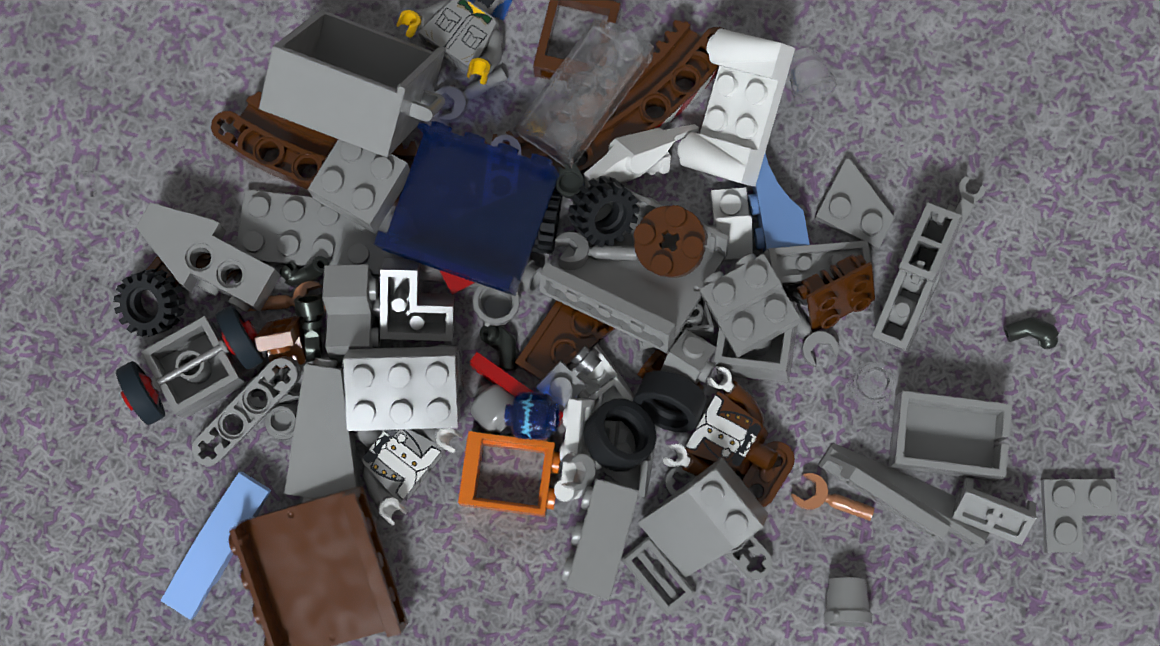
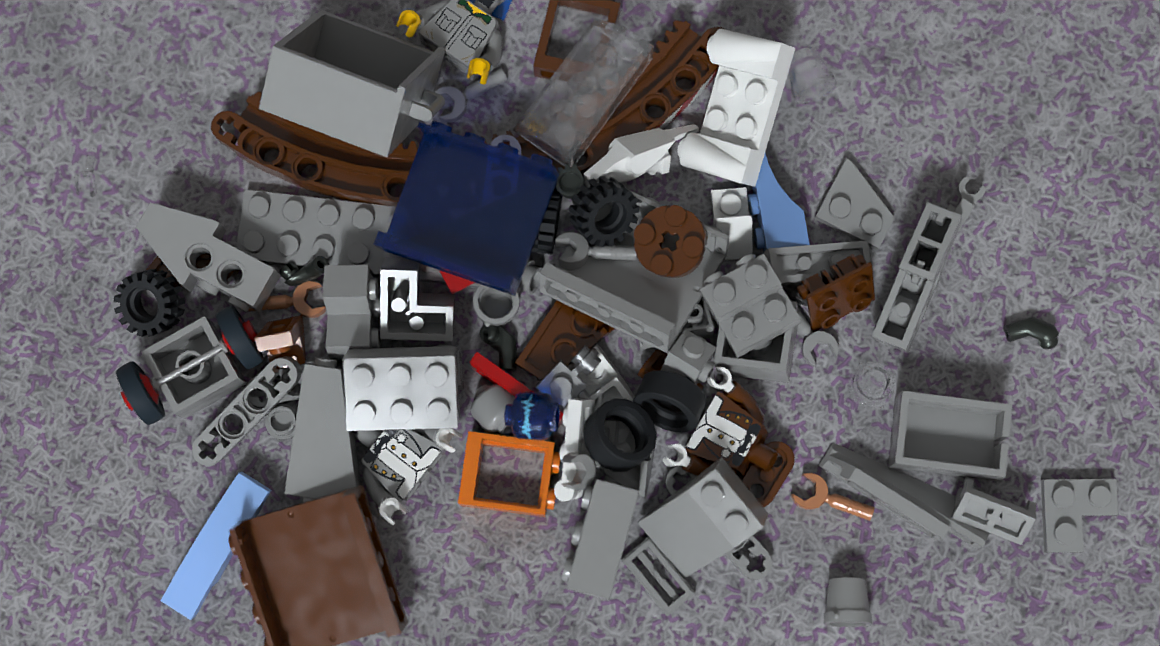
(309, 307): pearl dark grey piece -> none
(359, 184): light grey brick -> none

